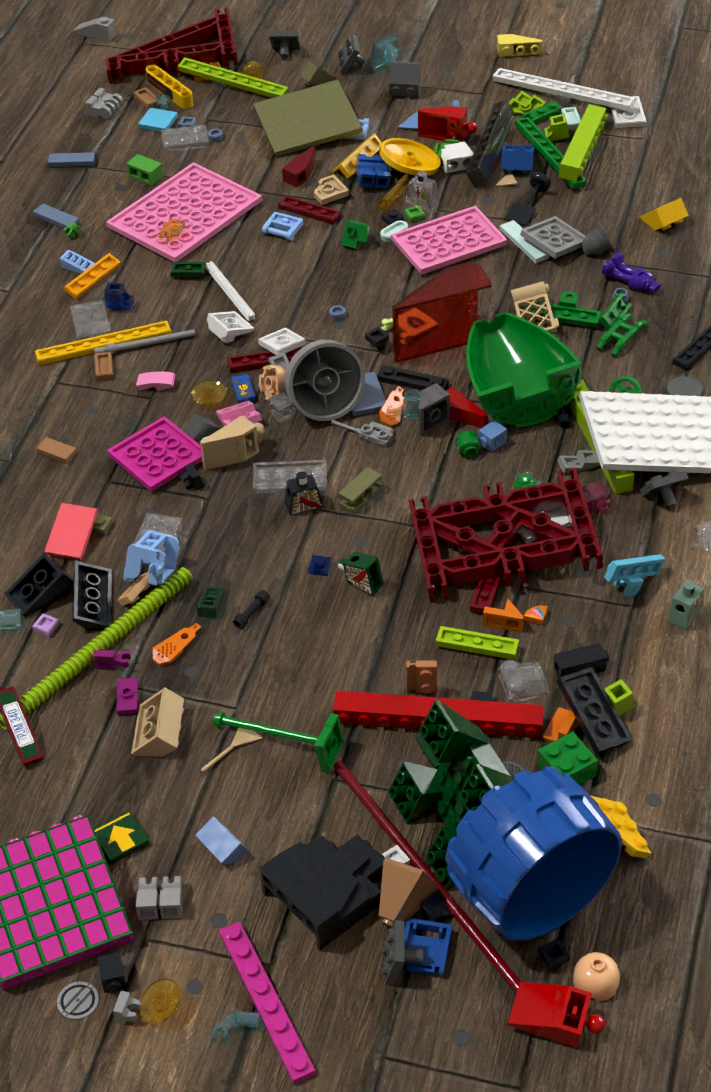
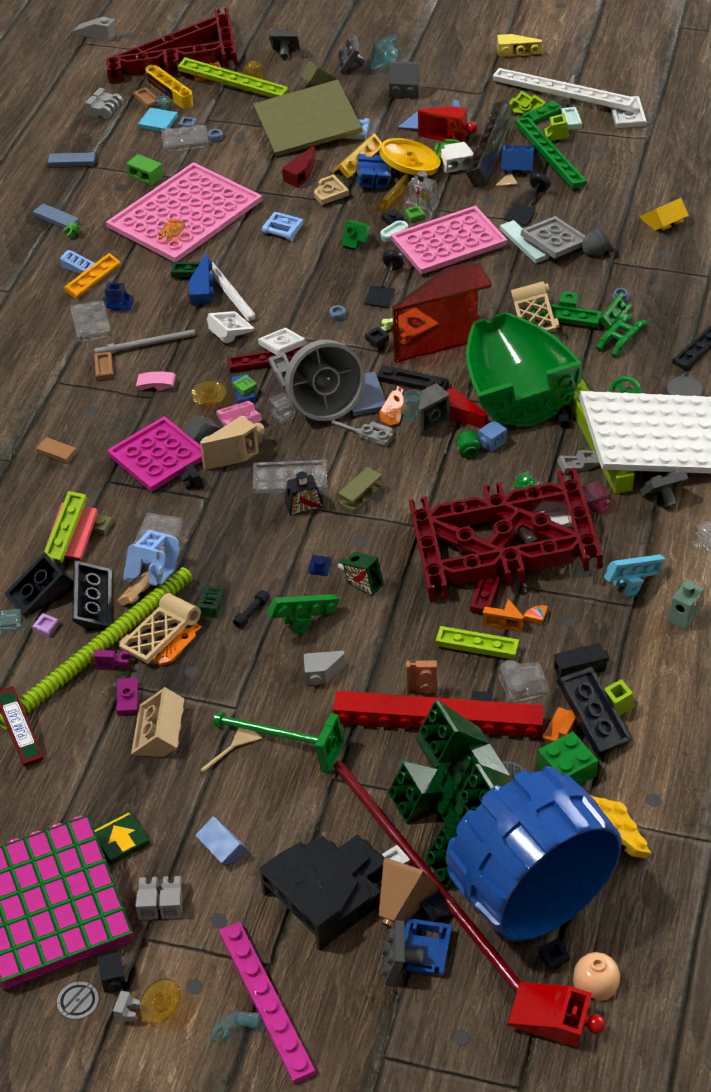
(65, 525): none -> lime plate
(87, 346): yellow tile -> none
(175, 611): none -> tan piece
(199, 284): none -> blue slope
(244, 385): none -> bright green tile
(272, 380): light nougat cylinder -> none
(301, 608): none -> green plate
(309, 210): dark red tile -> none
(322, 666): none -> light grey slope
(381, 295): none -> black piece
(583, 143): lime brick -> none
(637, 278): dark purple piece -> none

